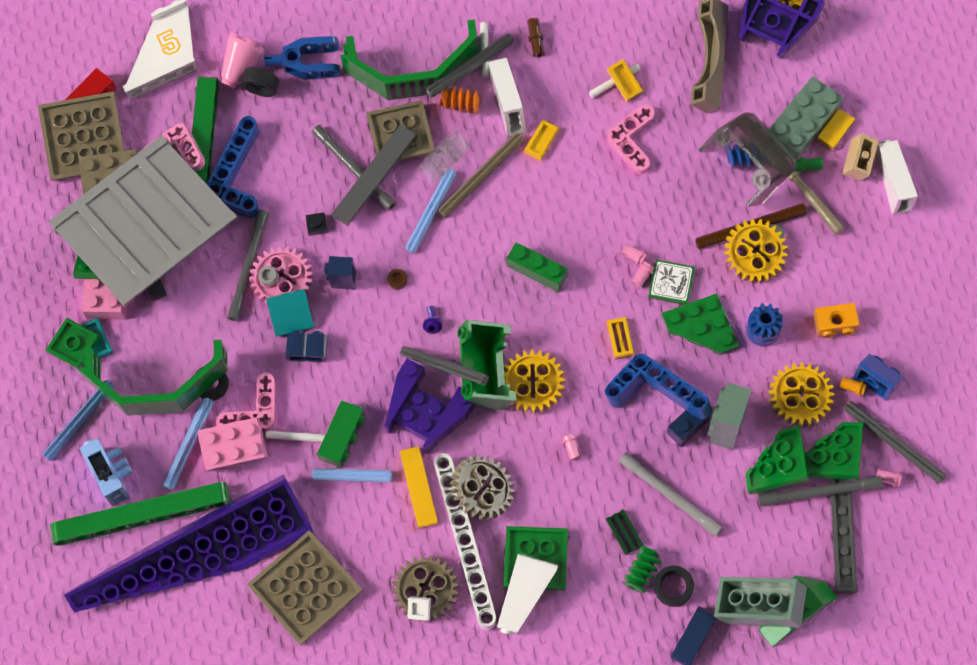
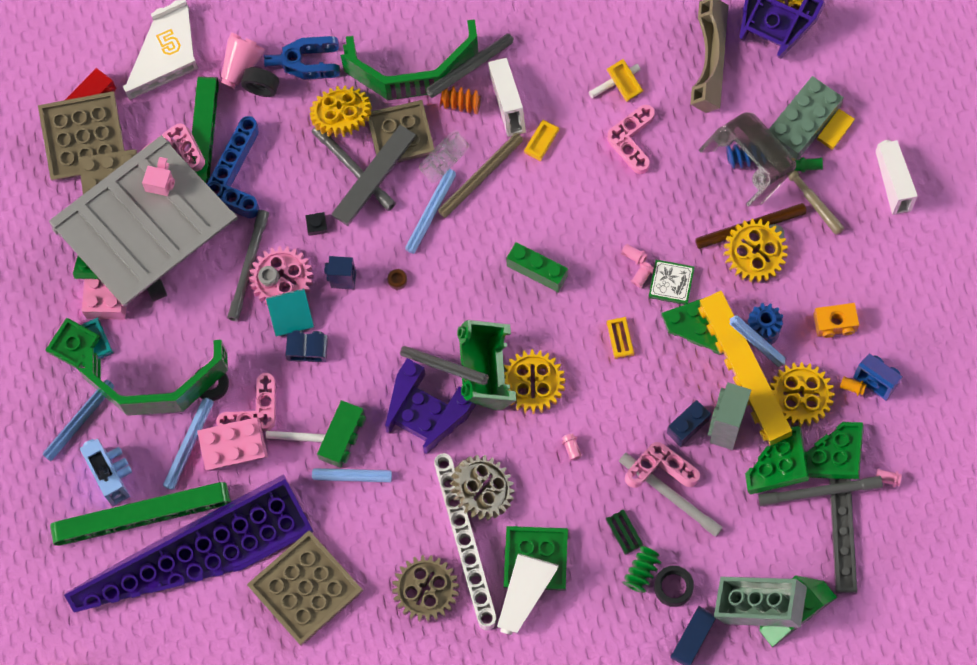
(158, 179): none -> bright pink brick
(340, 111): none -> yellow gear
(418, 487): yellow tile -> none
(419, 608): white plate -> none
(432, 324): dark purple plate -> none
(484, 43): white bar -> none
(535, 37): reddish brown pin -> none
(646, 374): blue beam -> none
(657, 460): none -> bright pink beam
(745, 368): none -> yellow brick
(757, 341): none -> light blue axle
(860, 157): tan brick -> none
(895, 442): dark grey axle -> none

